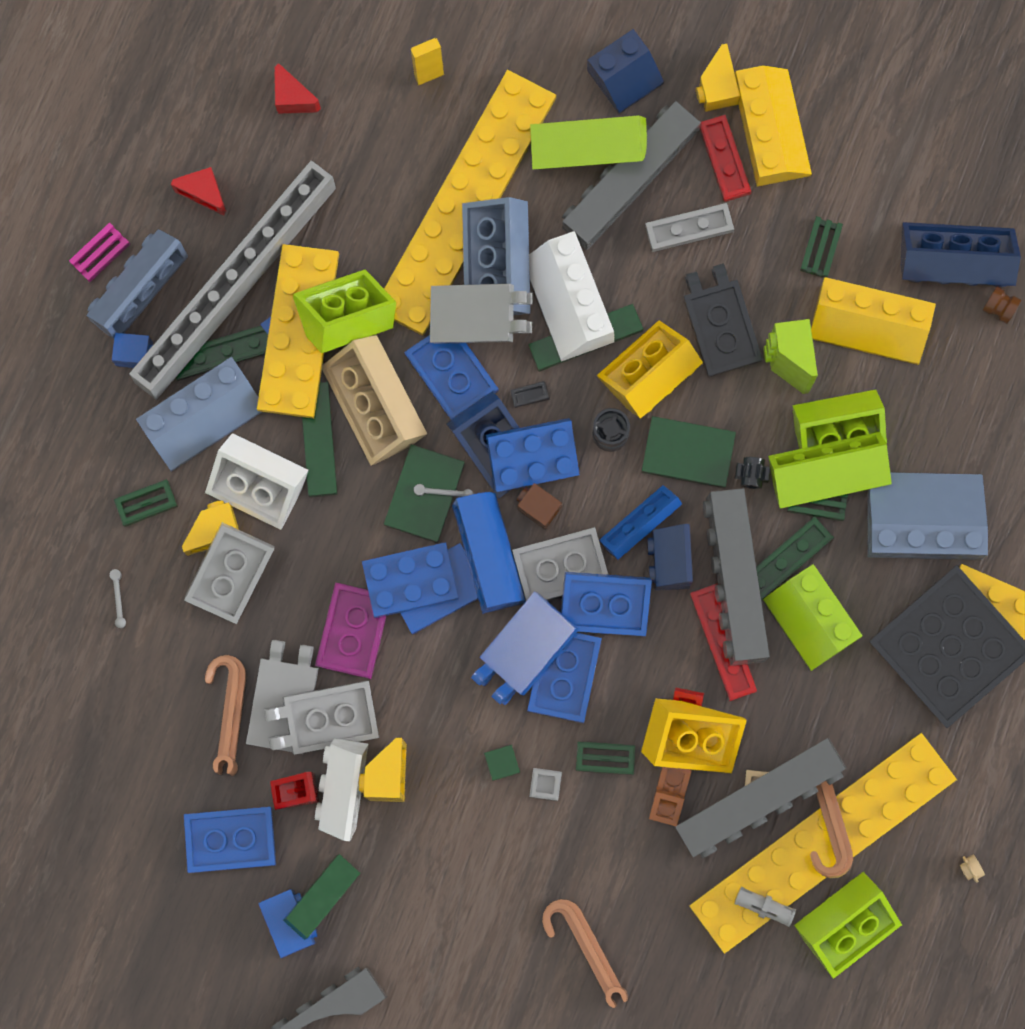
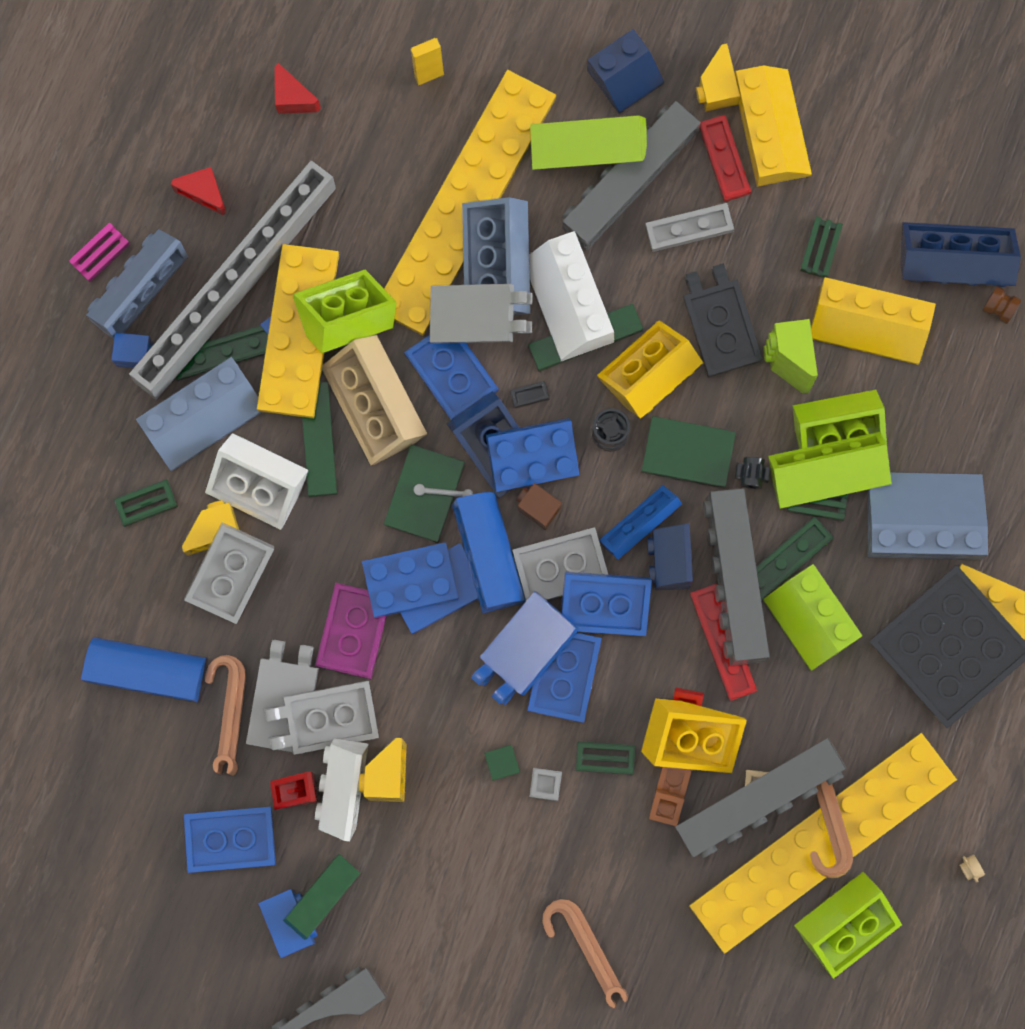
(116, 575): light grey hinge -> none
(144, 669): none -> blue brick
(765, 906): light grey pin -> none

